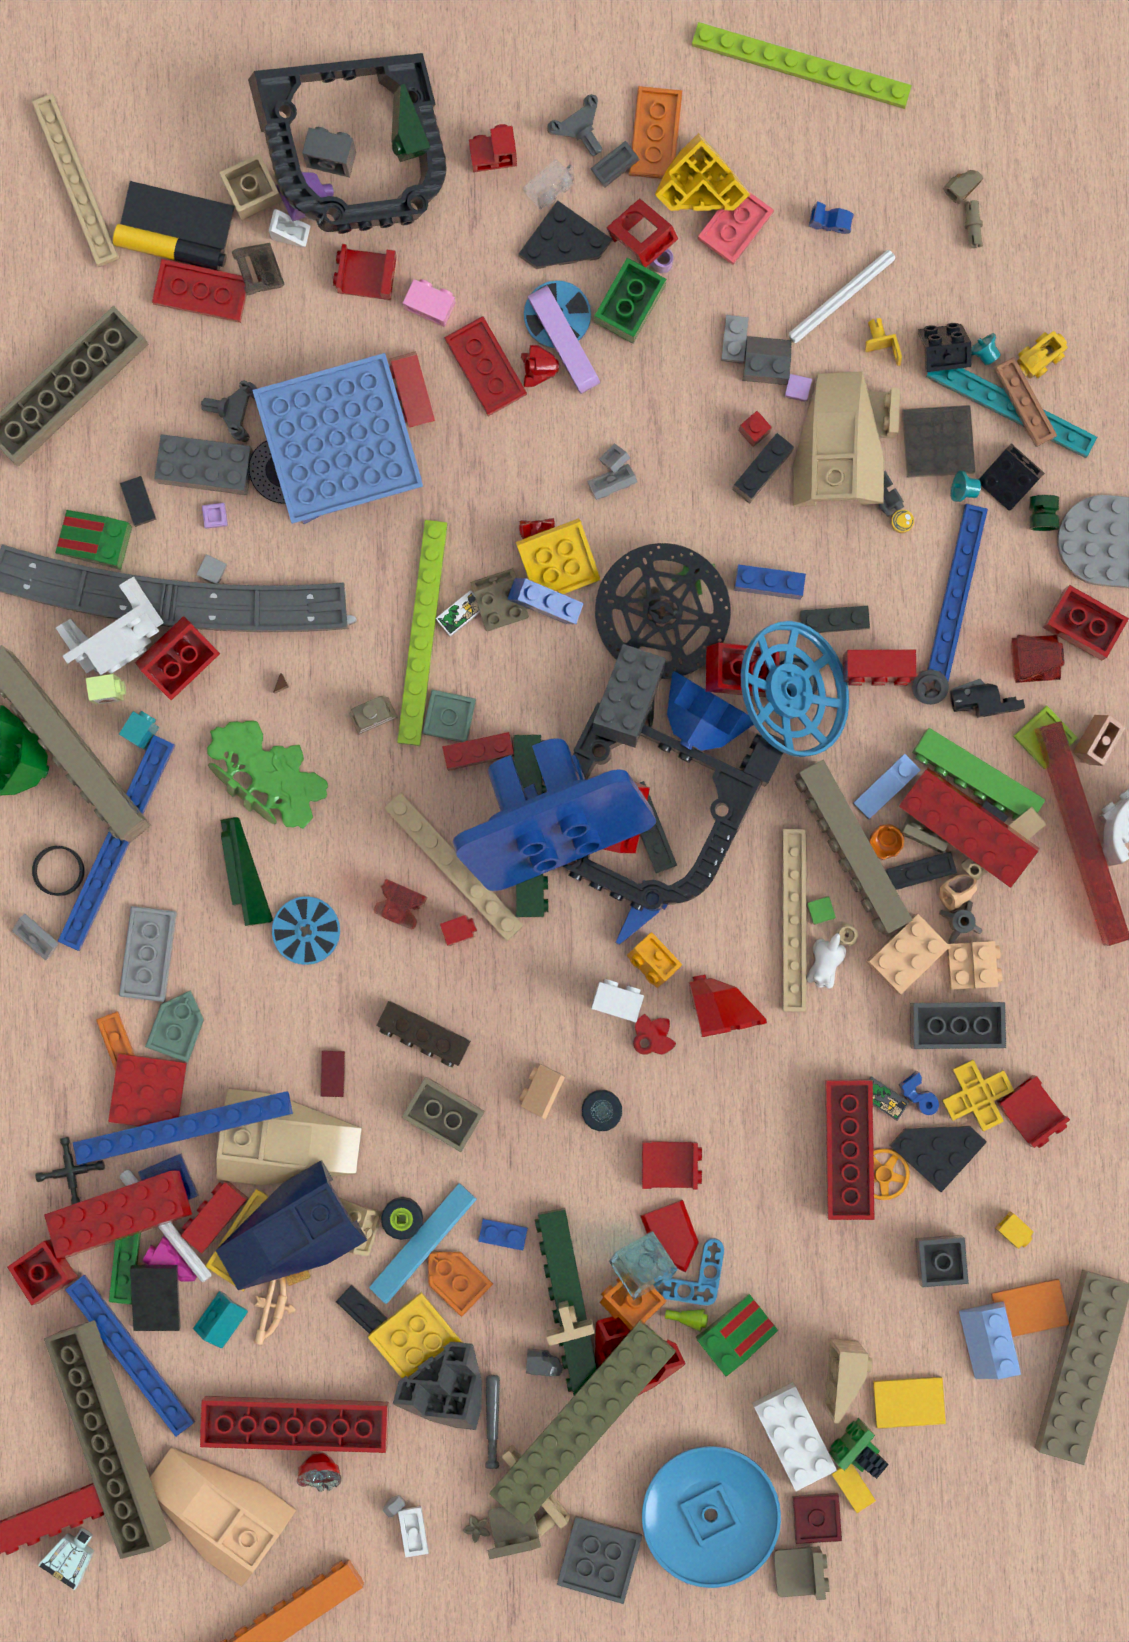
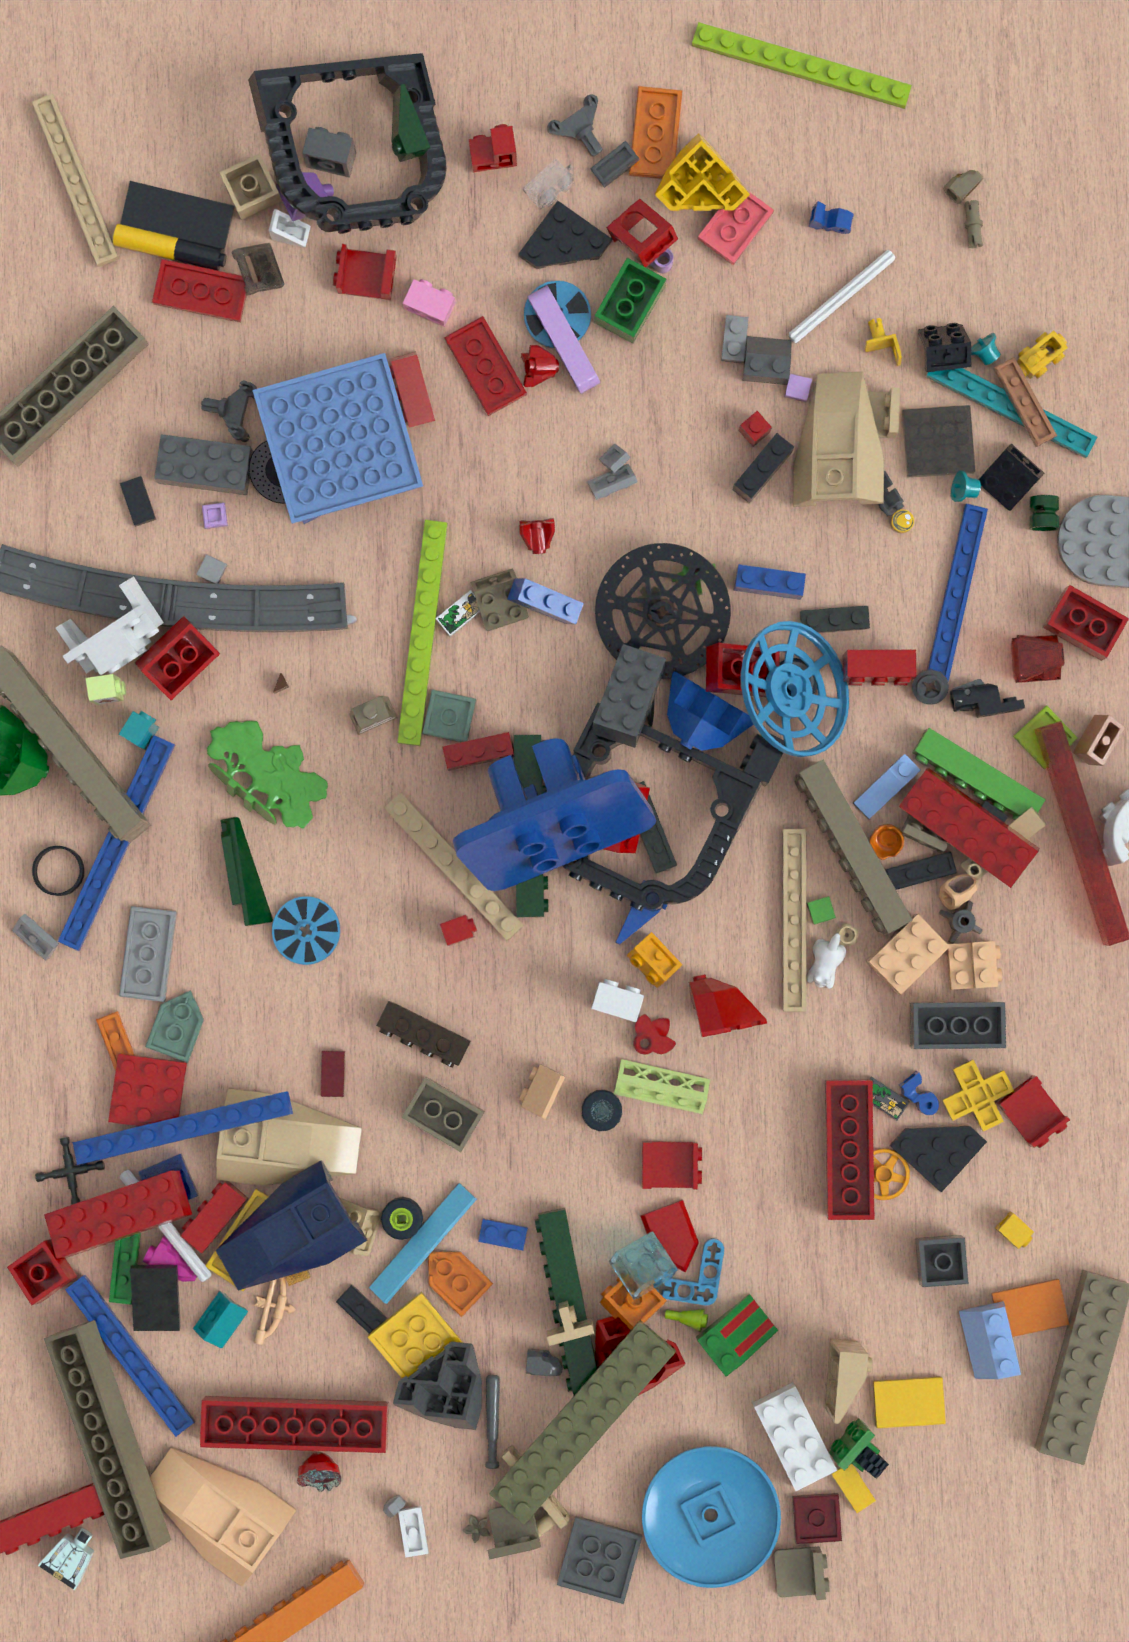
(94, 538): green slope -> none
(399, 904): clear red piece -> none
(559, 558): yellow plate -> none
(661, 1090): none -> yellowish green fence

